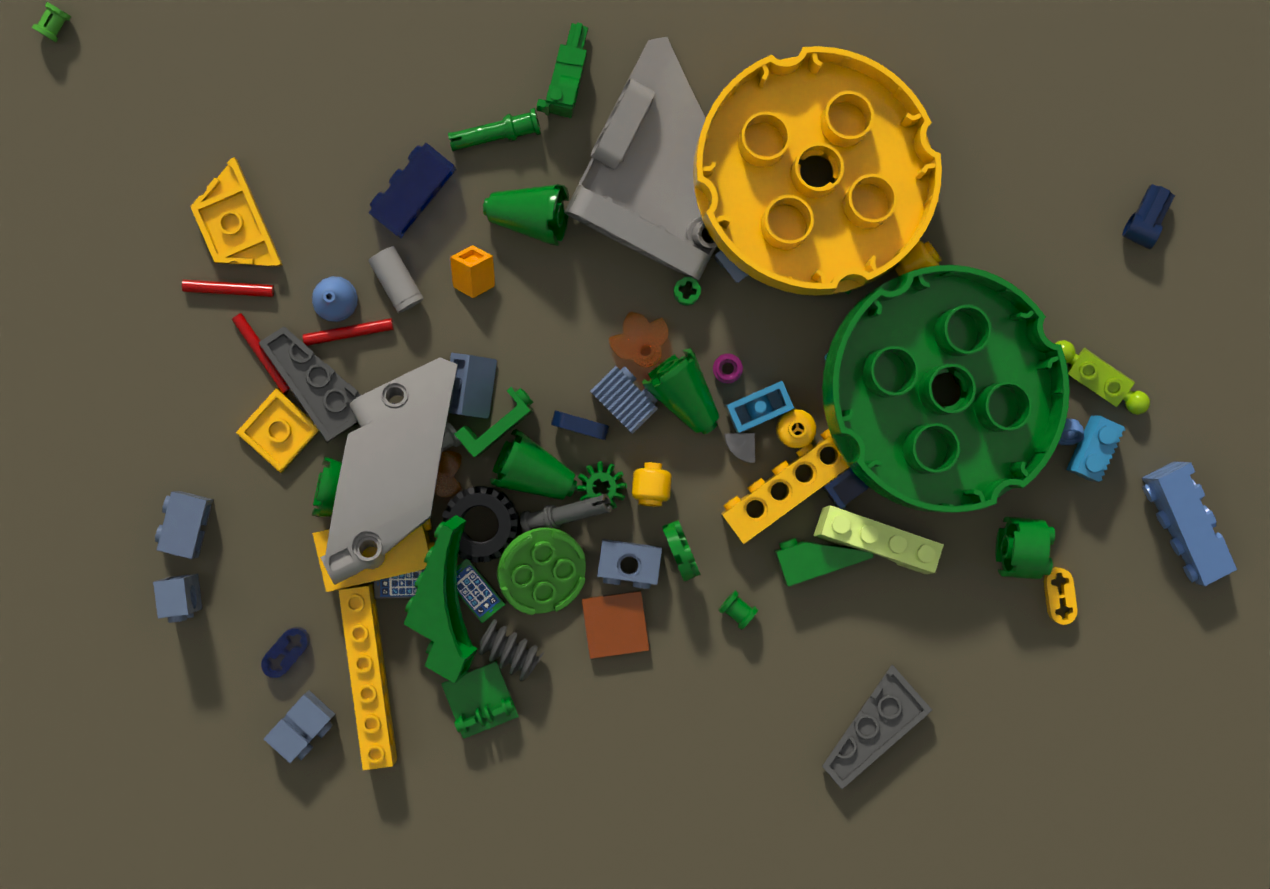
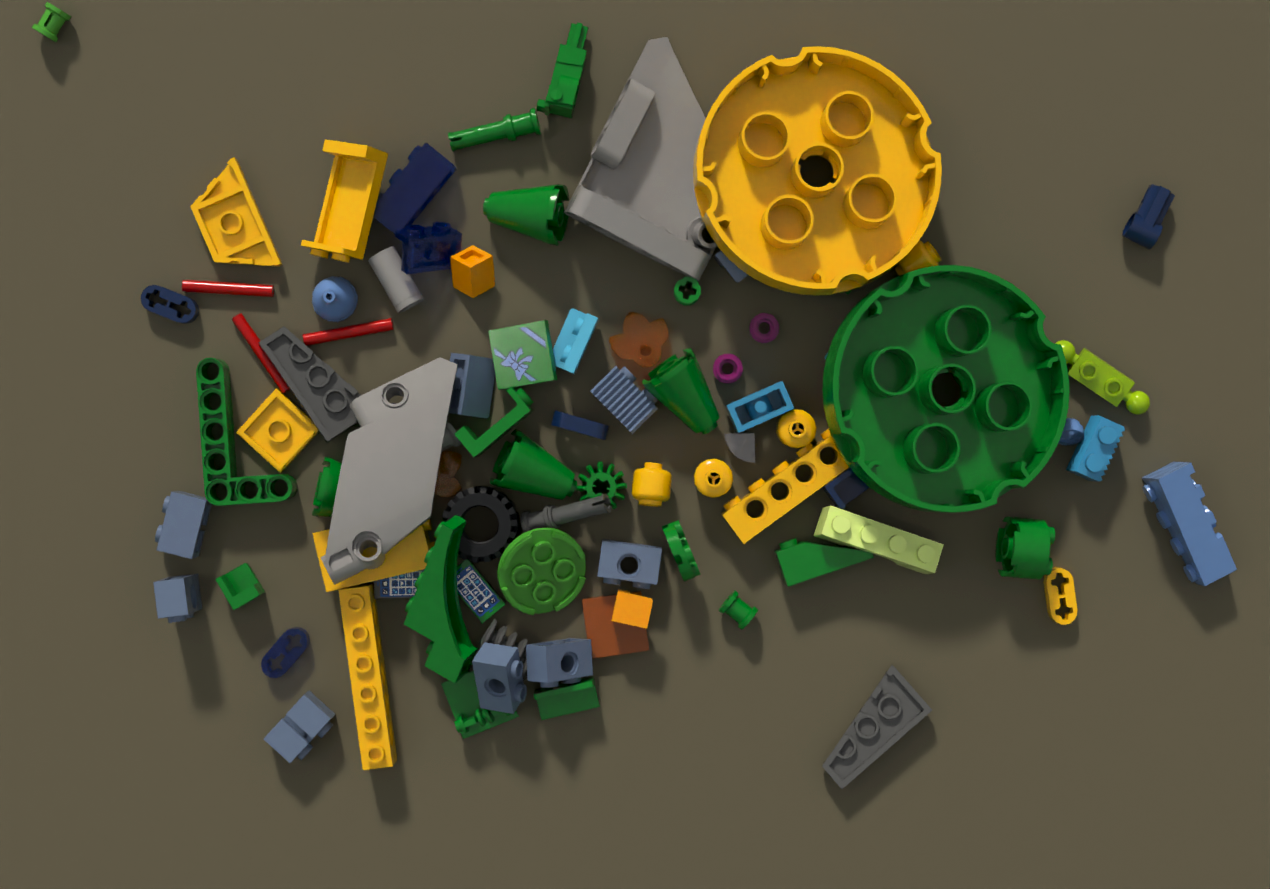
(172, 297): none -> dark blue beam
(226, 445): none -> green beam
(240, 586): none -> green panel
(348, 201): none -> yellow panel
(428, 247): none -> clear blue bracket
(499, 678): none -> sand blue brick
(522, 355): none -> green tile
(559, 661): none -> sand blue brick
(567, 698): none -> green panel
(573, 340): none -> medium azure bracket
(632, 609): none -> light orange panel
(704, 471): none -> yellow head
(764, 318): none -> magenta plate

